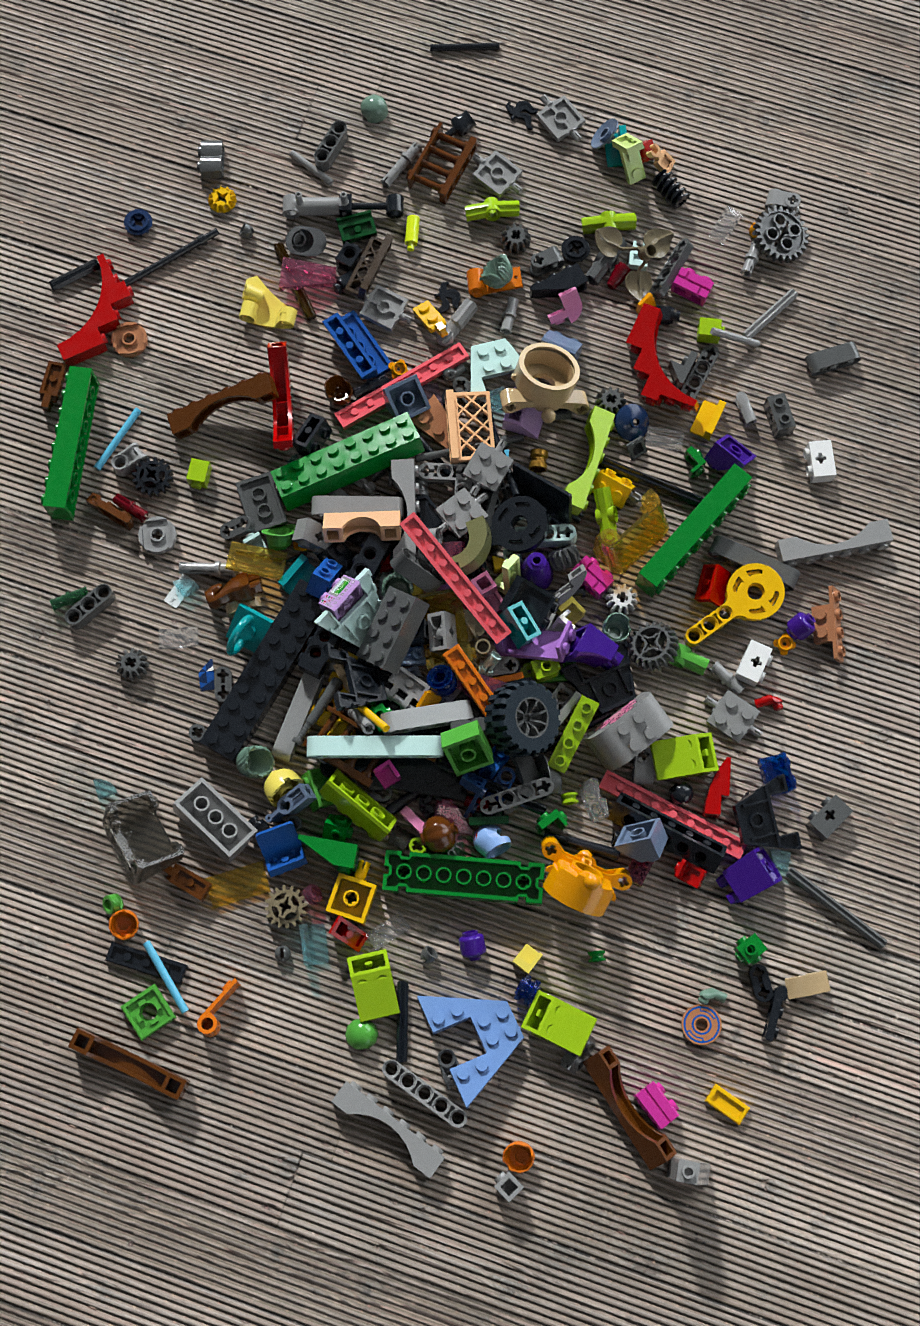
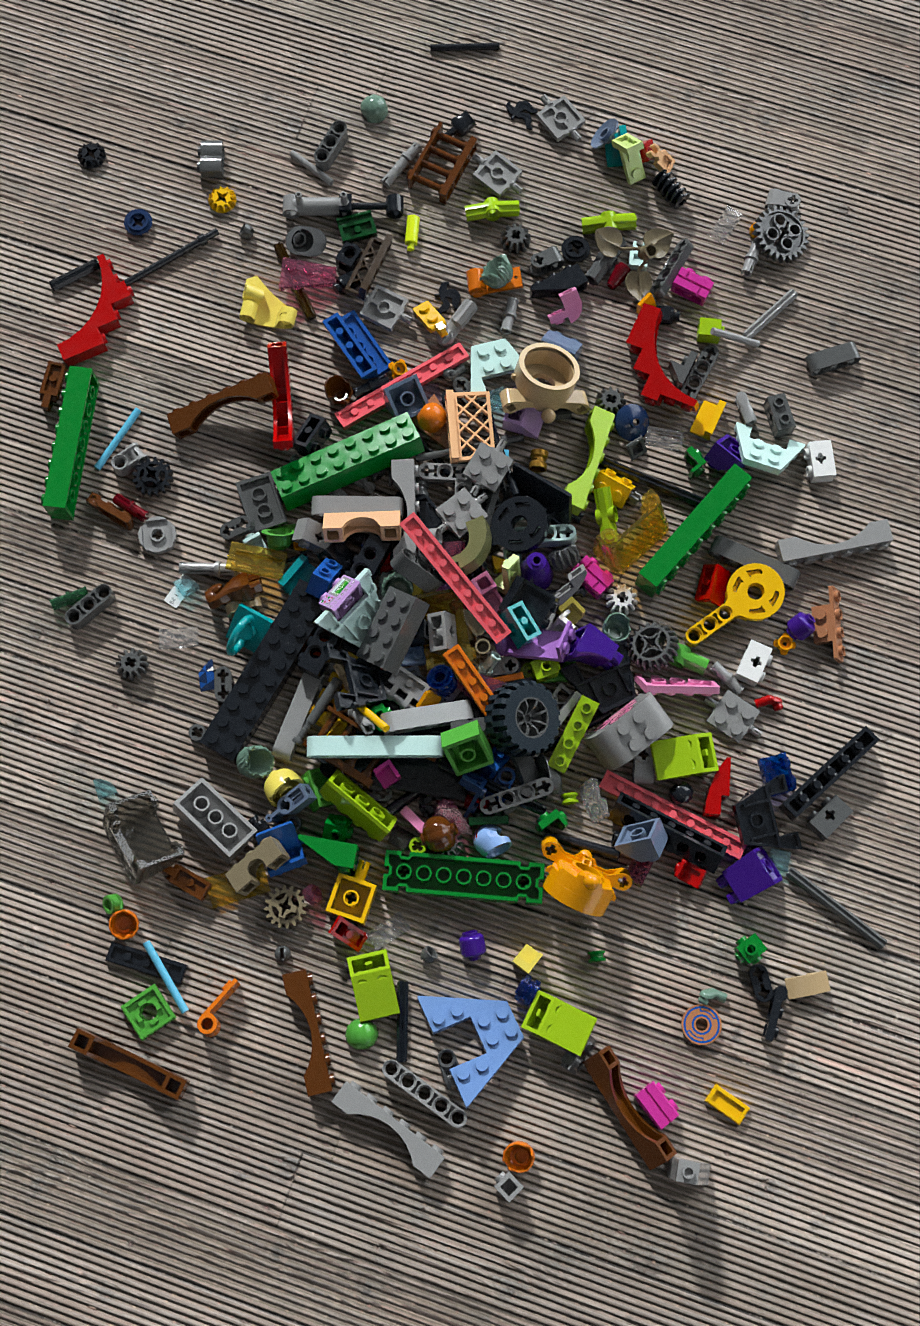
(88, 161): none -> black gear
(131, 349): nougat tile -> none
(199, 473): lime brick -> none
(243, 874): none -> dark tan arch
(314, 944): clear light blue panel -> none
(317, 1076): none -> reddish brown arch
(432, 417): none -> orange hair
(676, 685): none -> bright pink wing
(764, 455): none -> light aqua wing
(828, 773): none -> black brick

